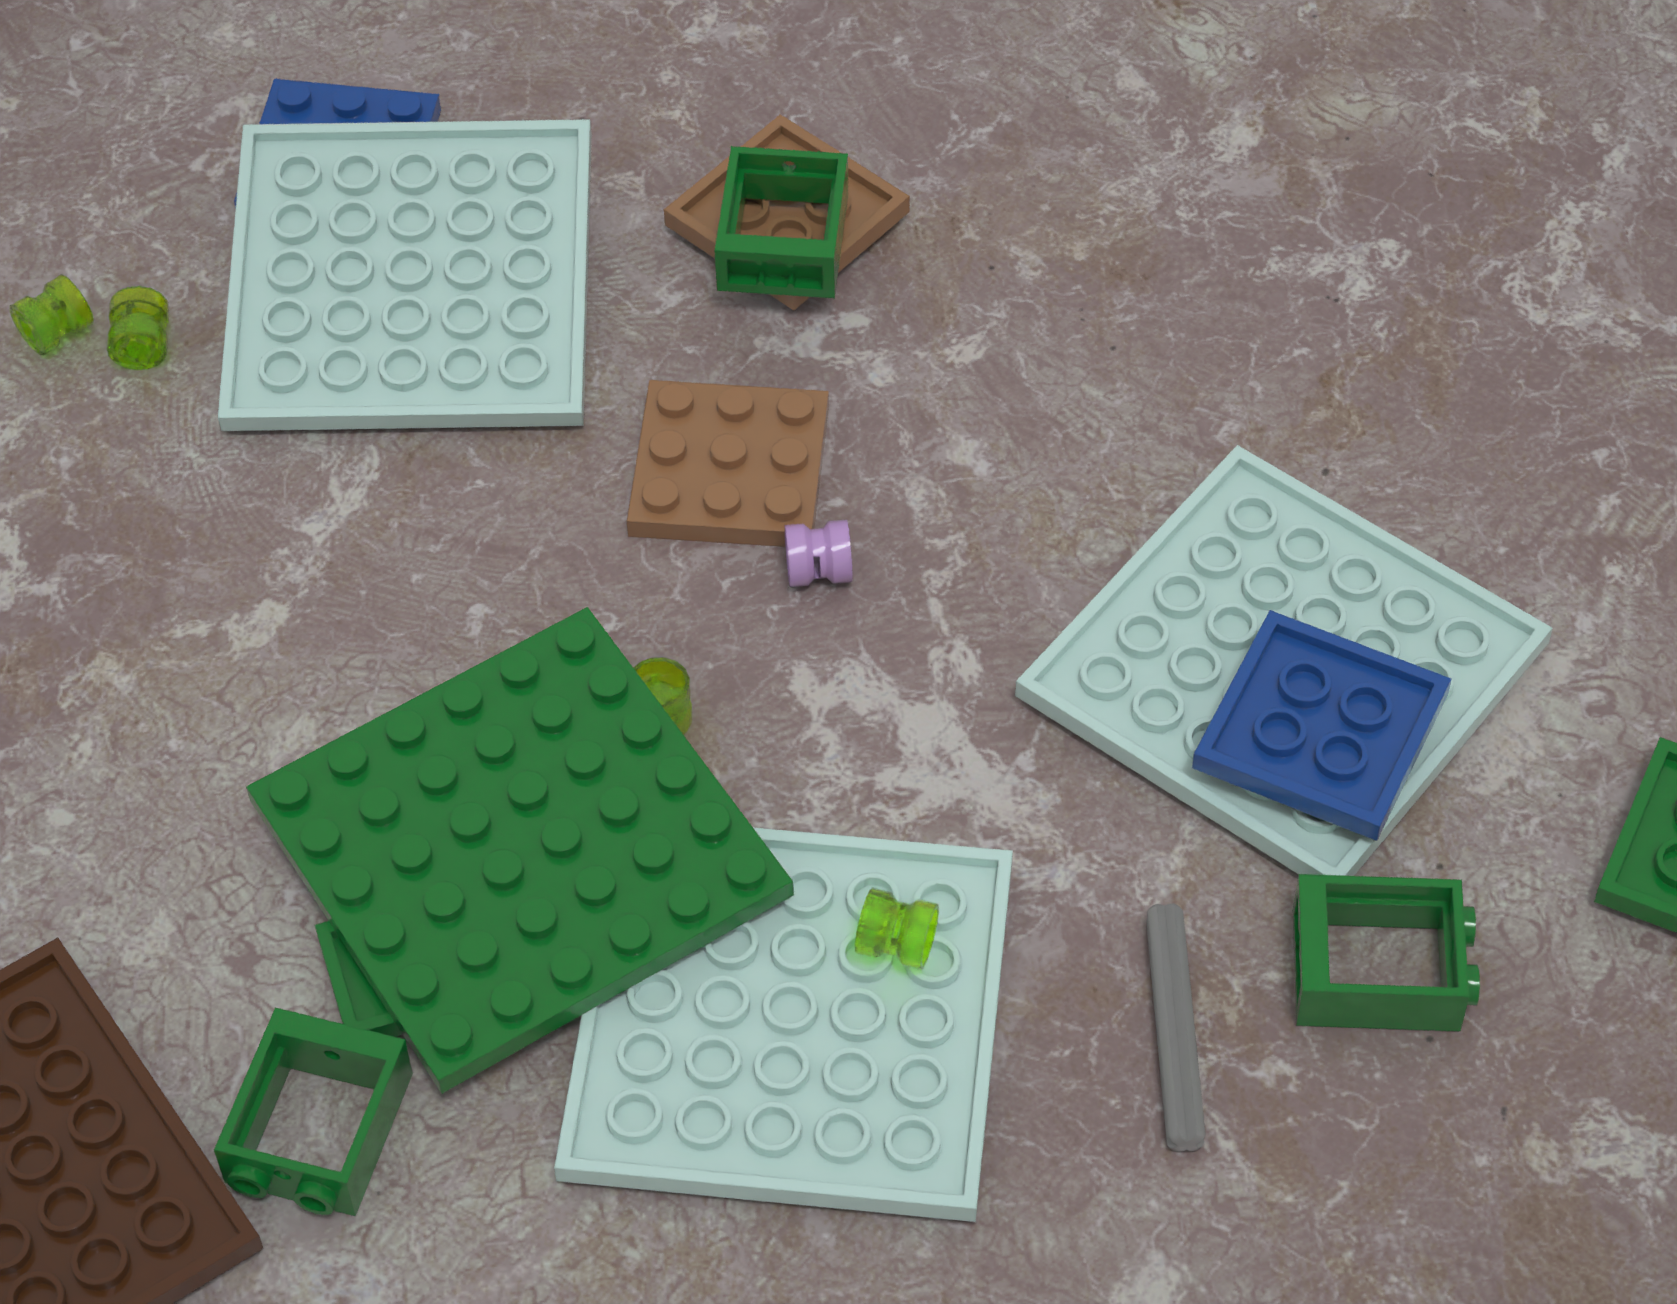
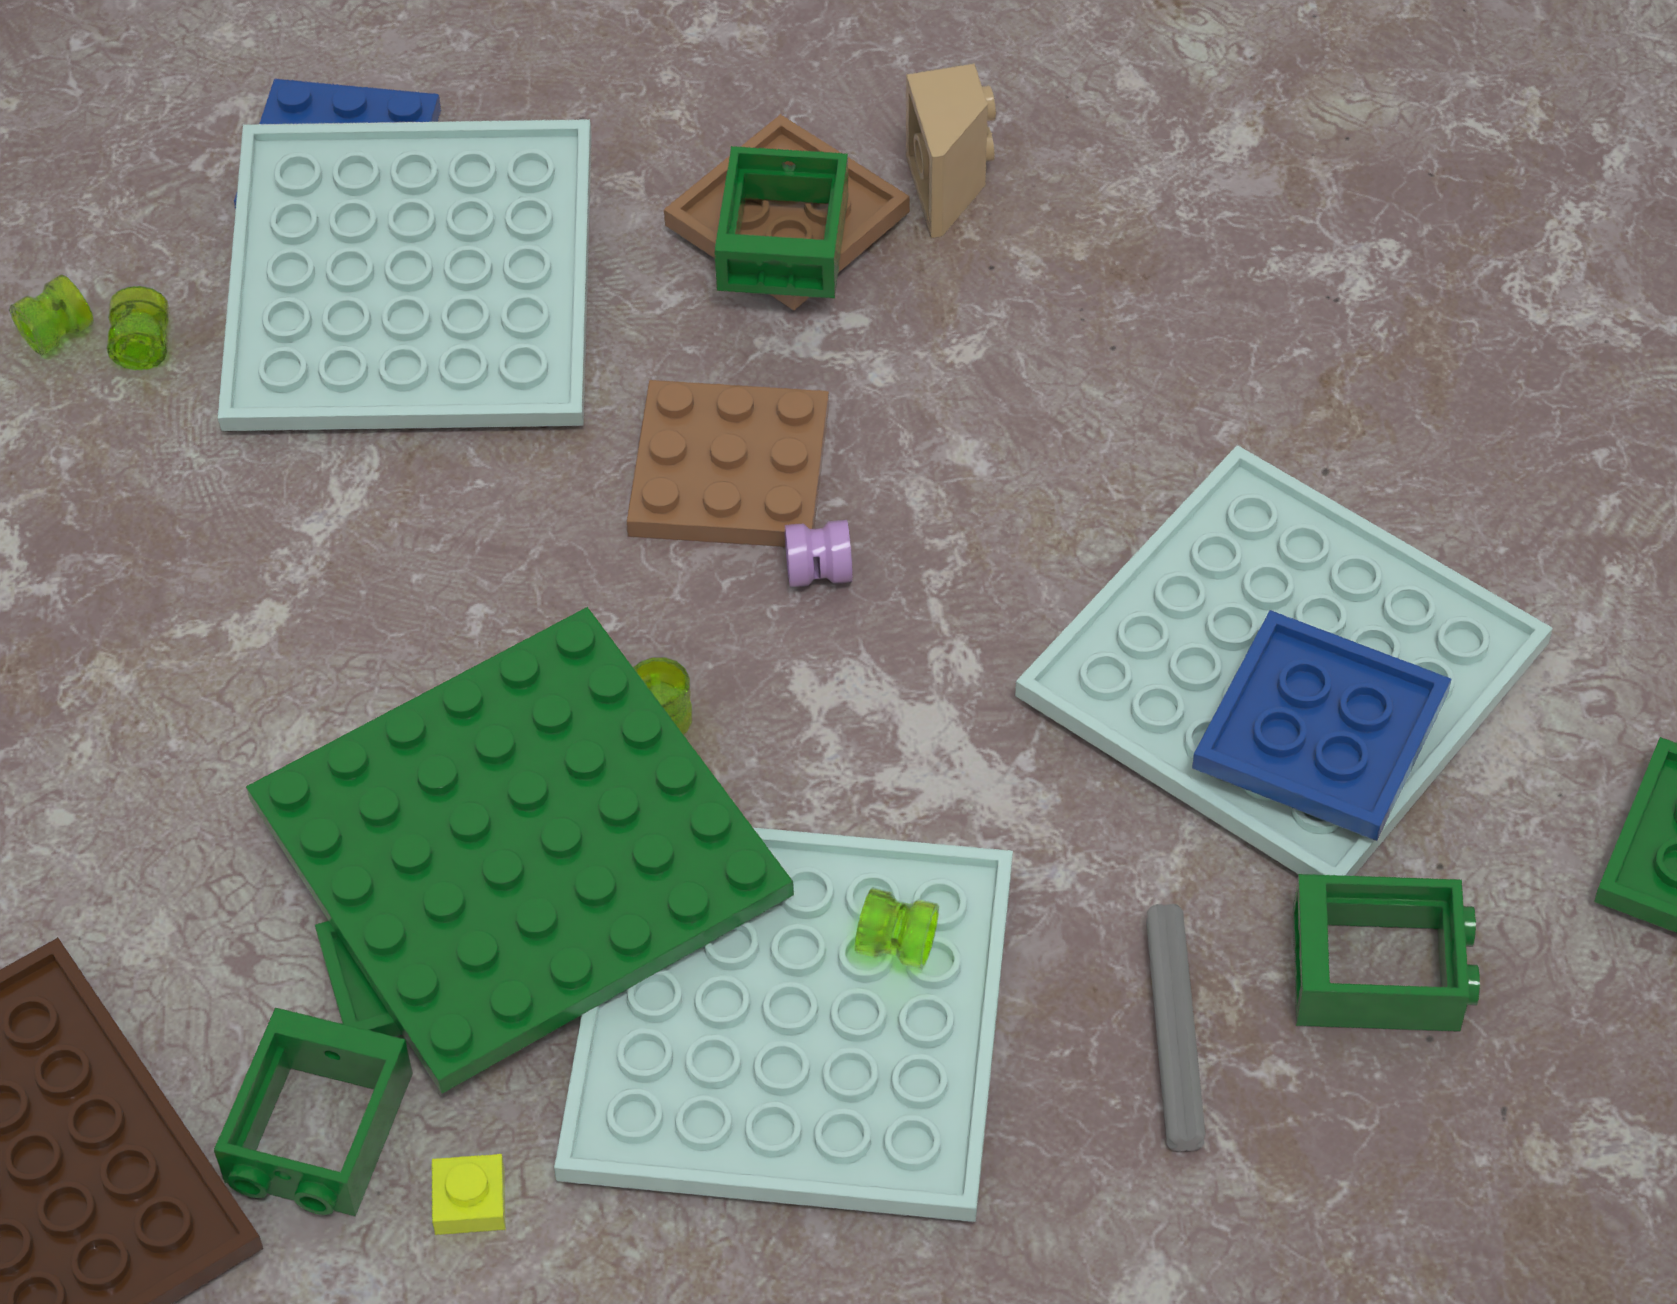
(468, 1194): none -> neon yellow plate
(948, 140): none -> tan slope

